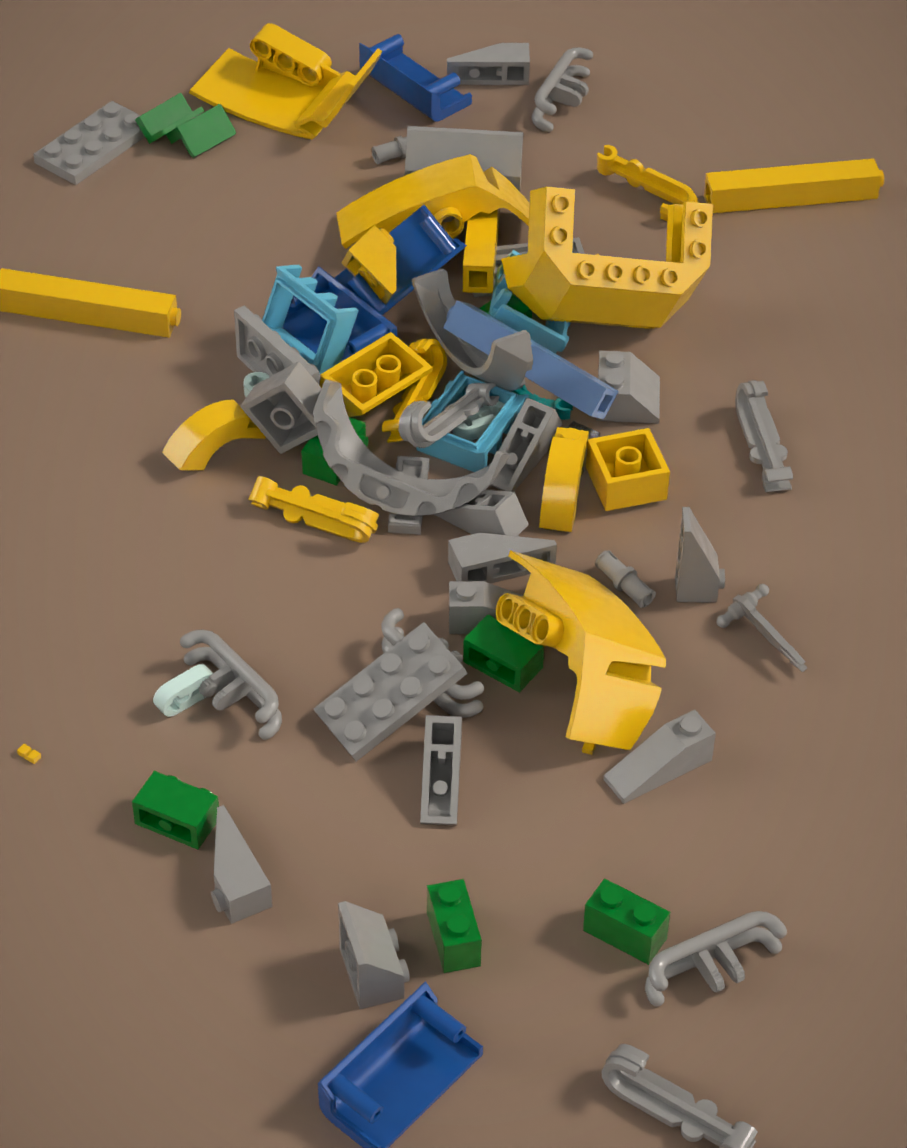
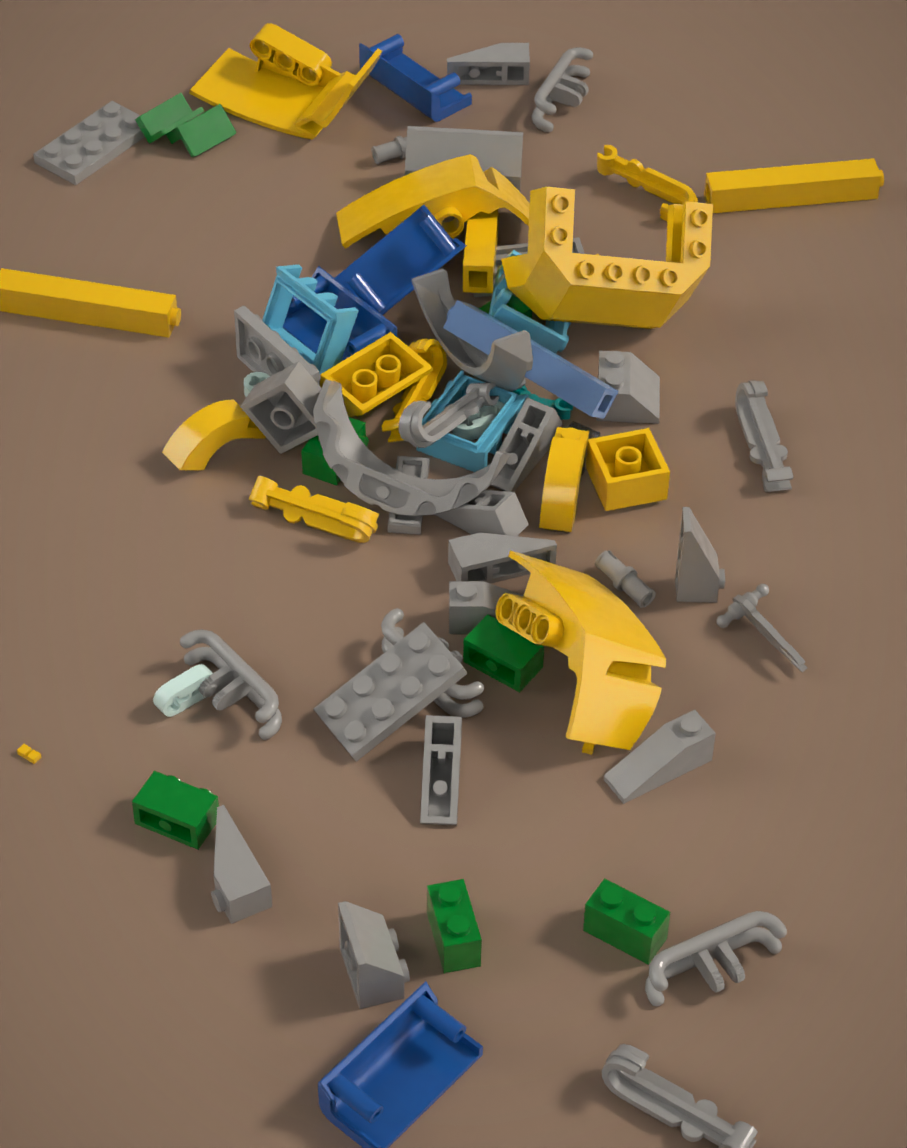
(375, 261): yellow slope -> none

